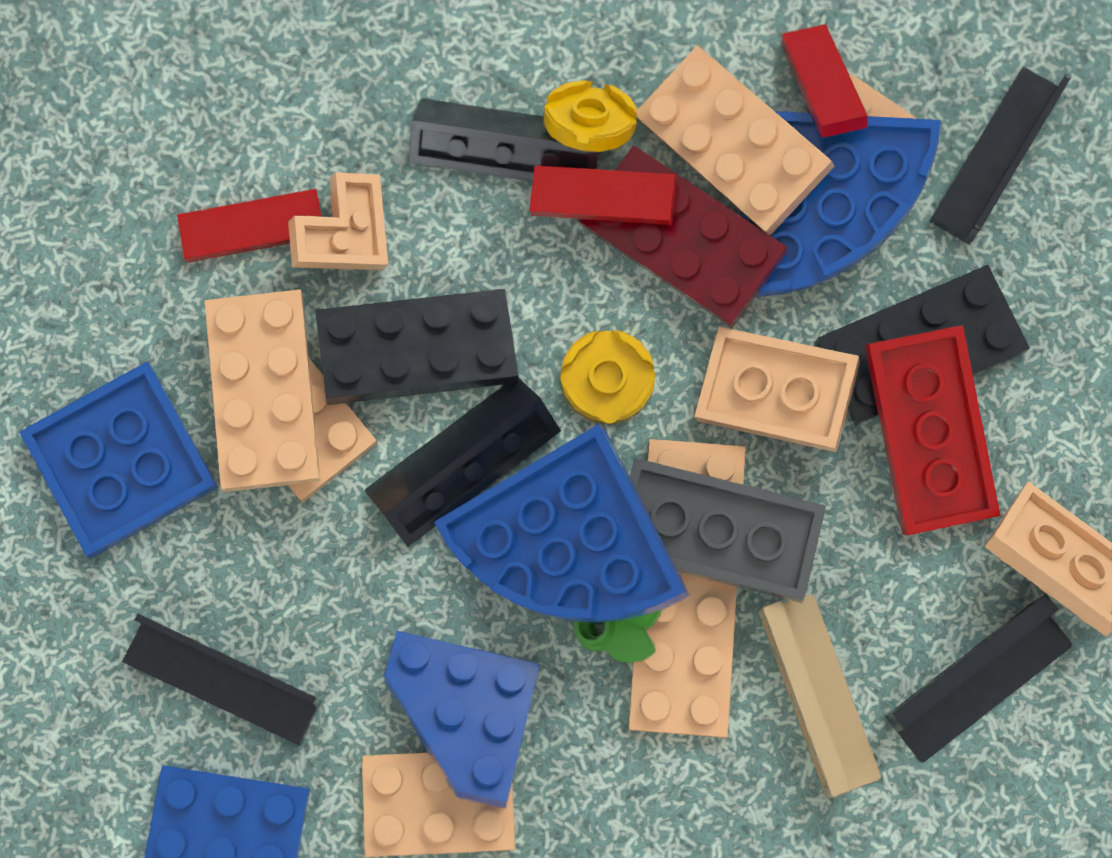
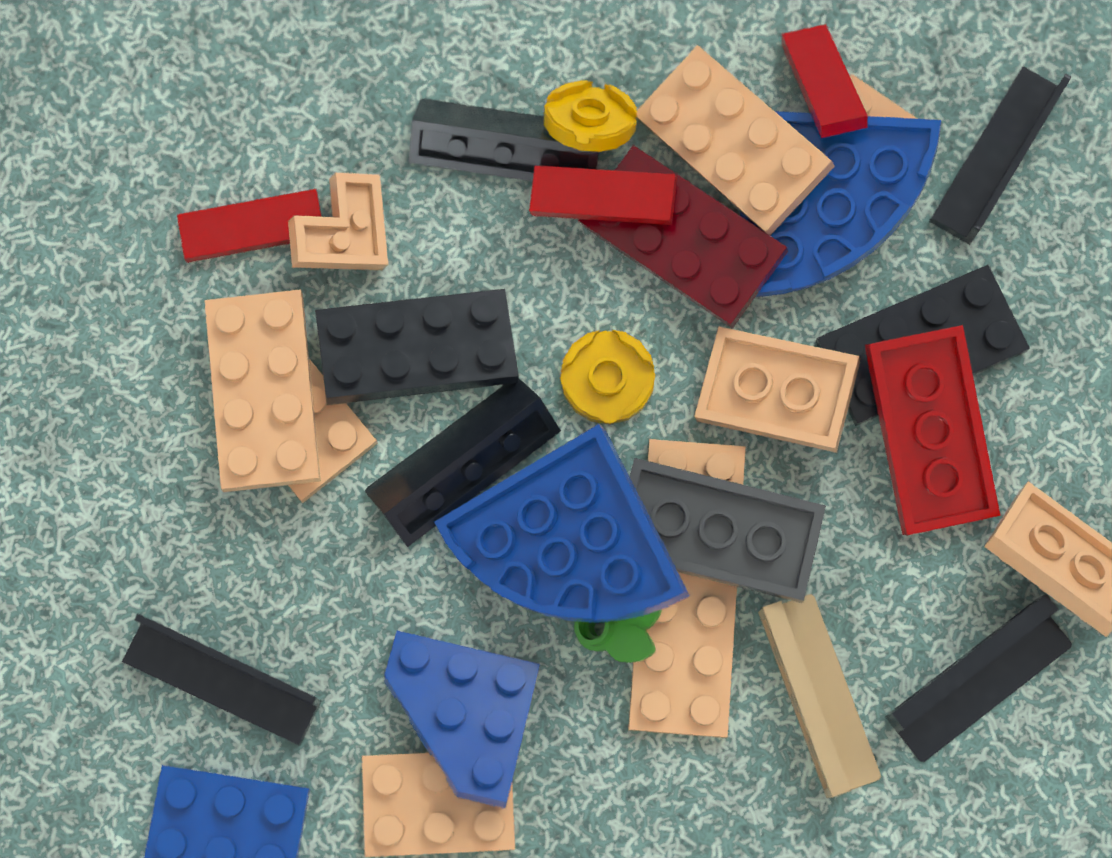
(118, 460): blue plate -> none

